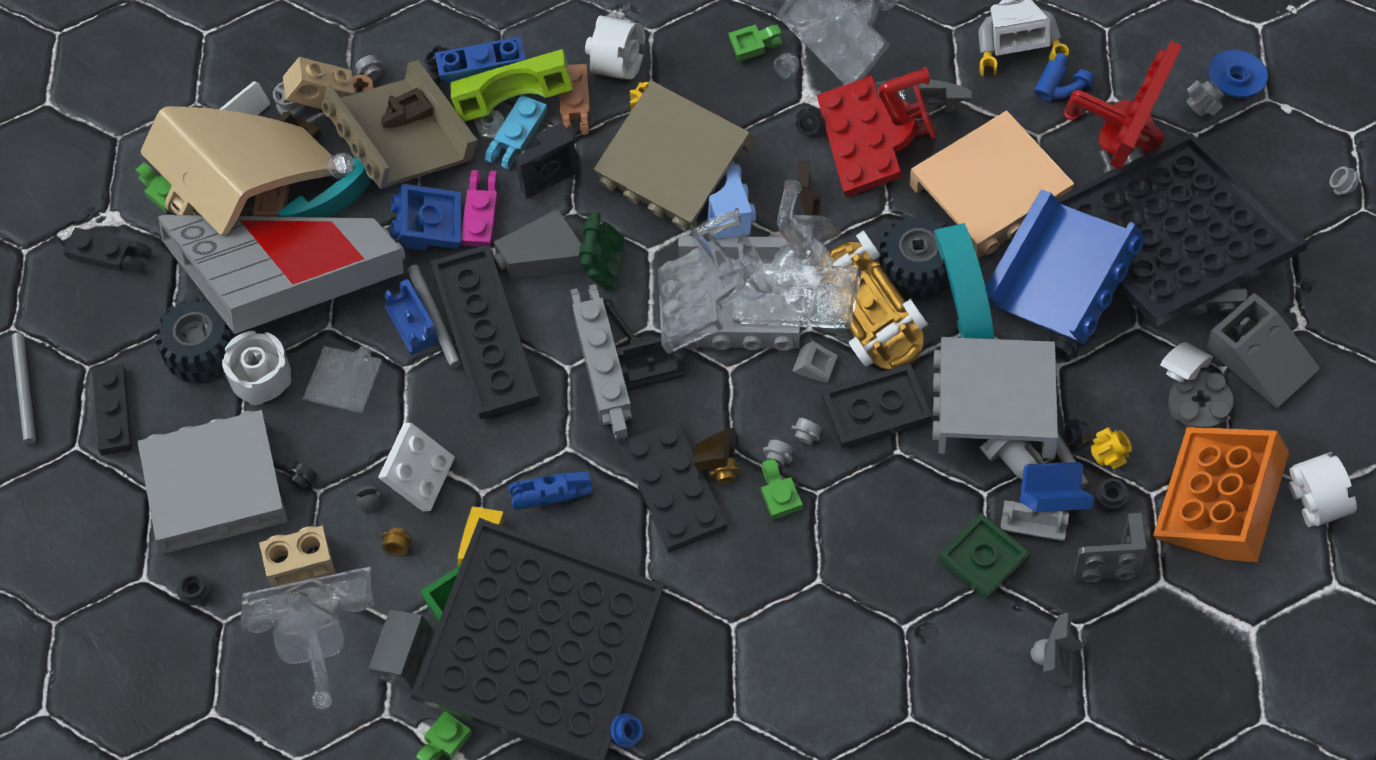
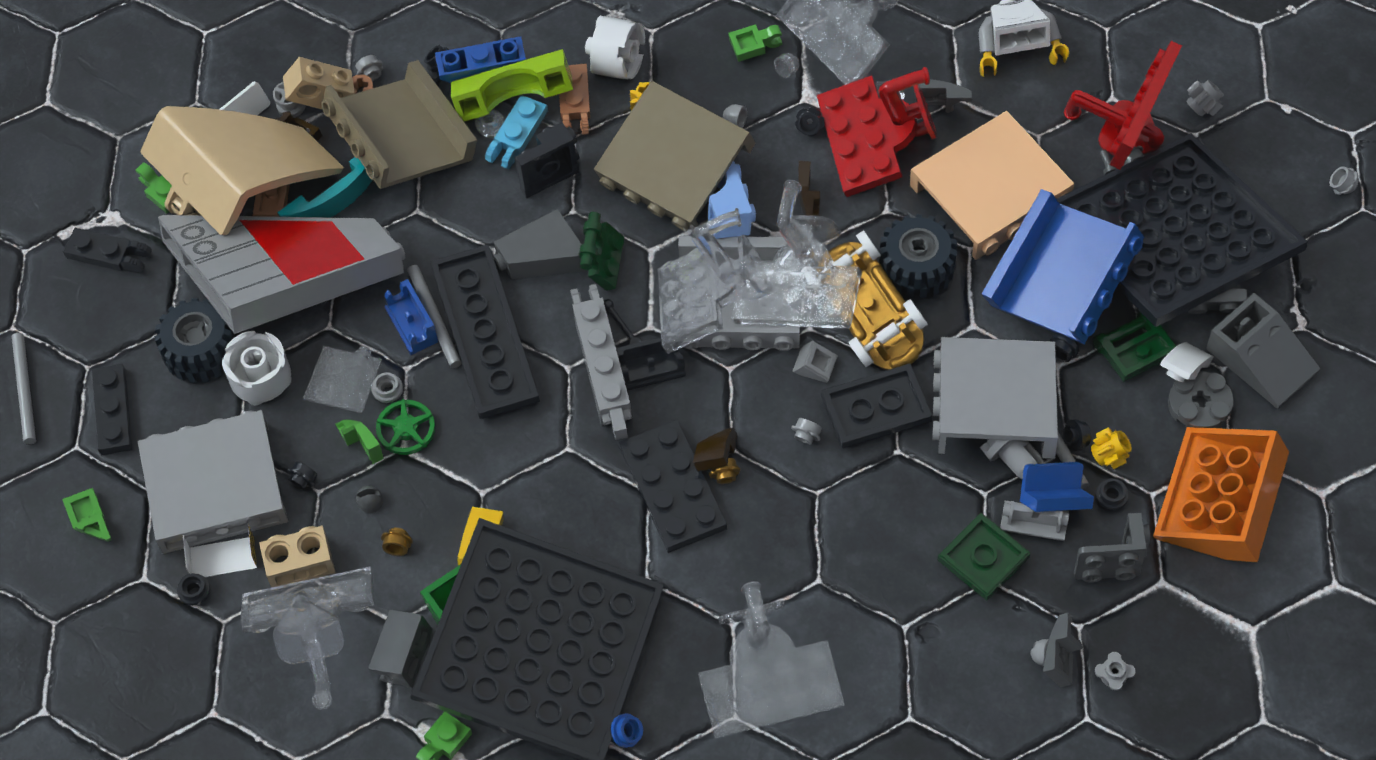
(87, 514): none -> bright green slope
(221, 556): none -> white sticker
(340, 165): clear hinge -> none
(356, 431): none -> bright green slope
(387, 380): none -> light grey plate
(405, 427): none -> green wheel
(406, 109): dark brown slope -> none
(416, 467): white plate -> none
(426, 217): blue plate -> none
(480, 211): dark pink hinge -> none
(549, 489): blue hinge -> none
(736, 114): none -> light grey hinge
(767, 682): none -> clear plate
(779, 451): light grey plate -> none
(779, 494): bright green plate -> none
(965, 282): teal slope -> none
(1053, 74): blue plant -> none
(1112, 680): none -> light grey plate
(1137, 353): none -> dark green plate
(1238, 73): blue dish -> none
(1322, 489): white brick -> none

